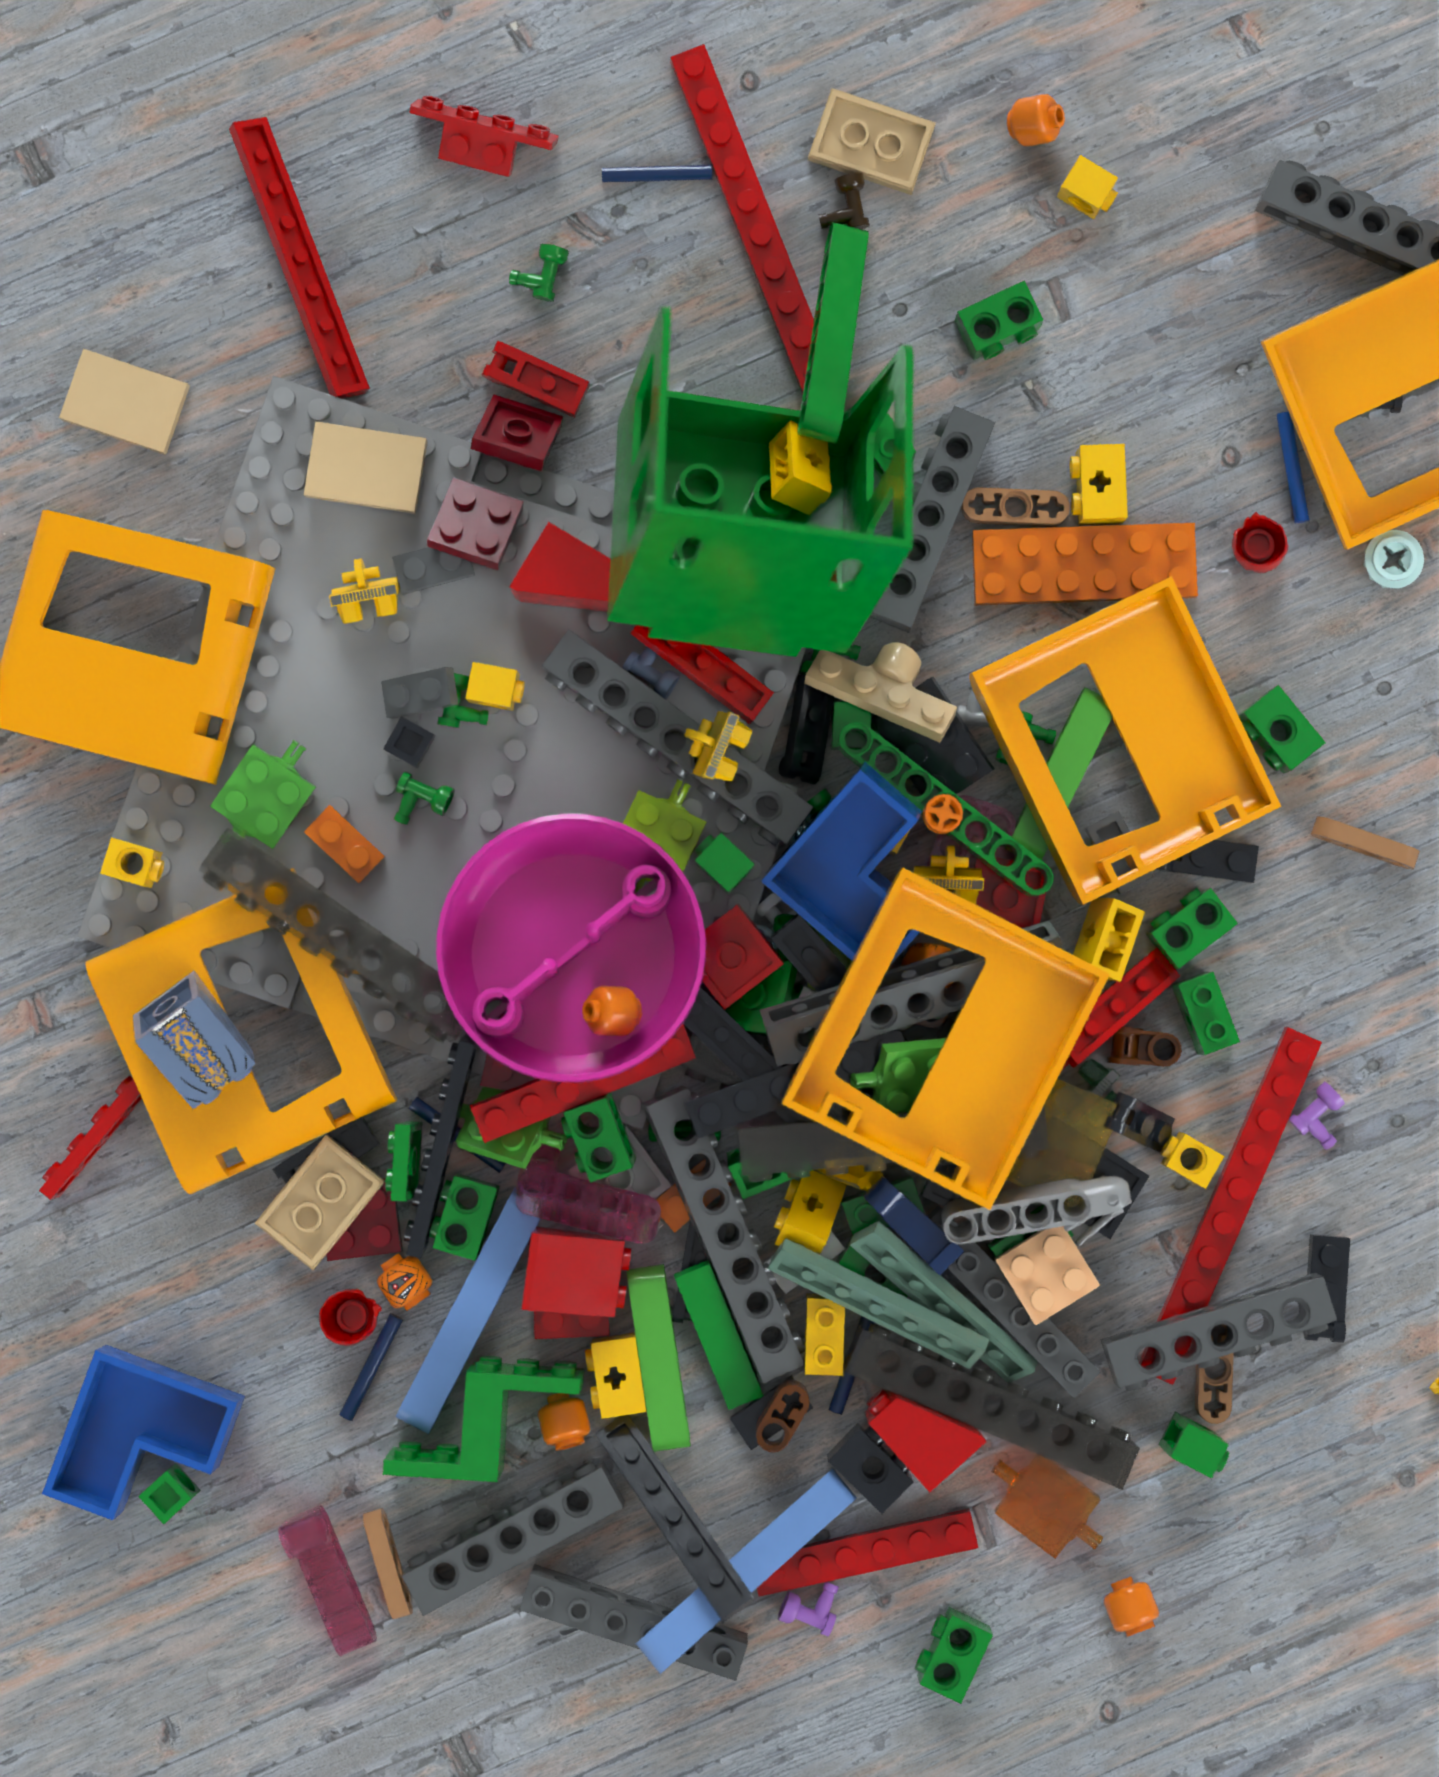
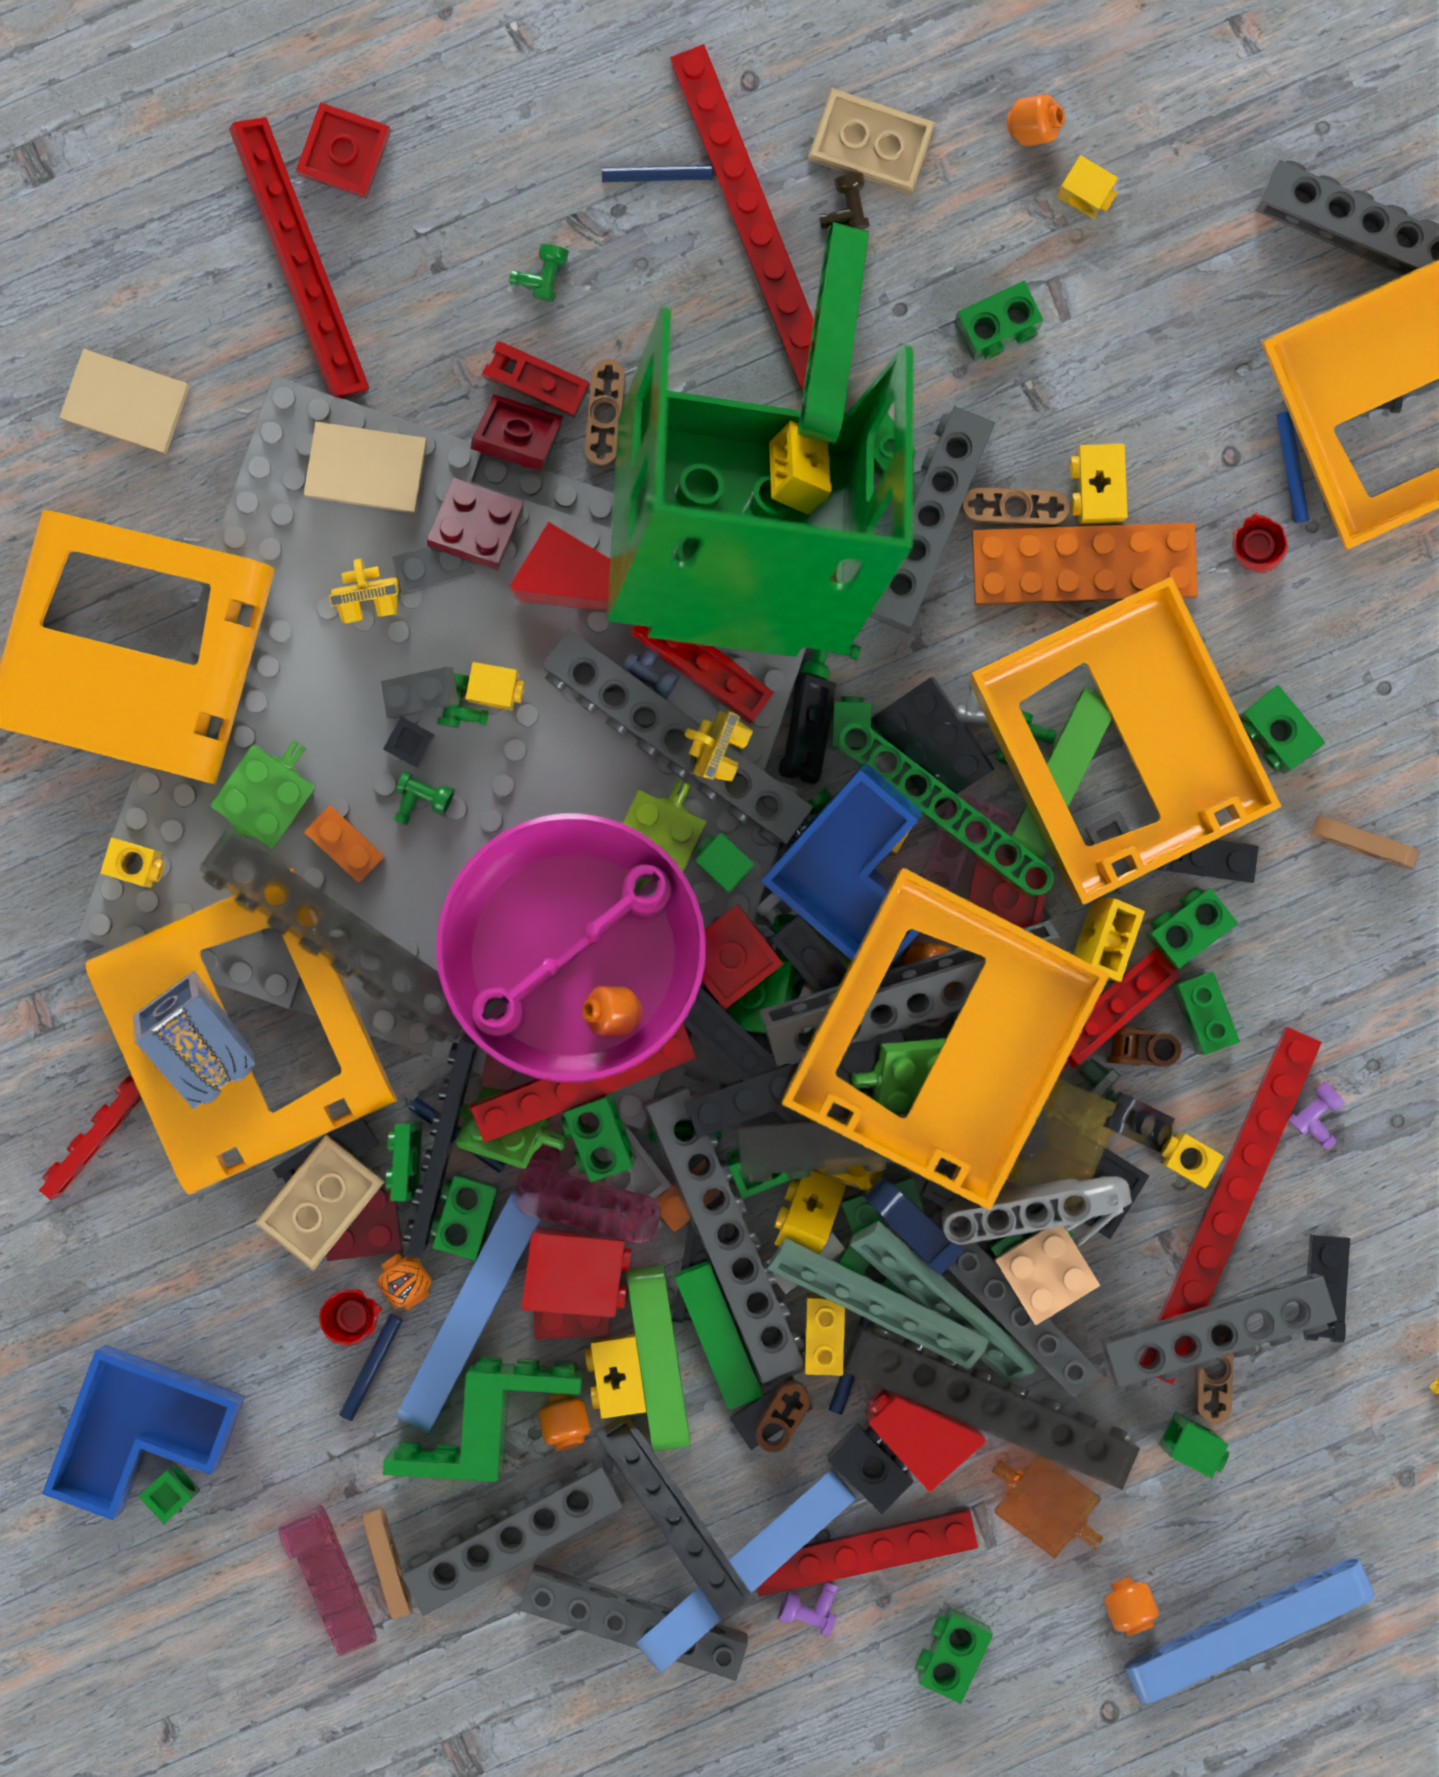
(343, 150): none -> red plate
(479, 139): red bracket -> none
(597, 385): none -> medium nougat beam
(884, 688): tan plate -> none
(950, 809): orange wheel -> none
(953, 873): yellow hips -> none
(1249, 1631): none -> medium blue beam
(1410, 561): light aqua gear -> none

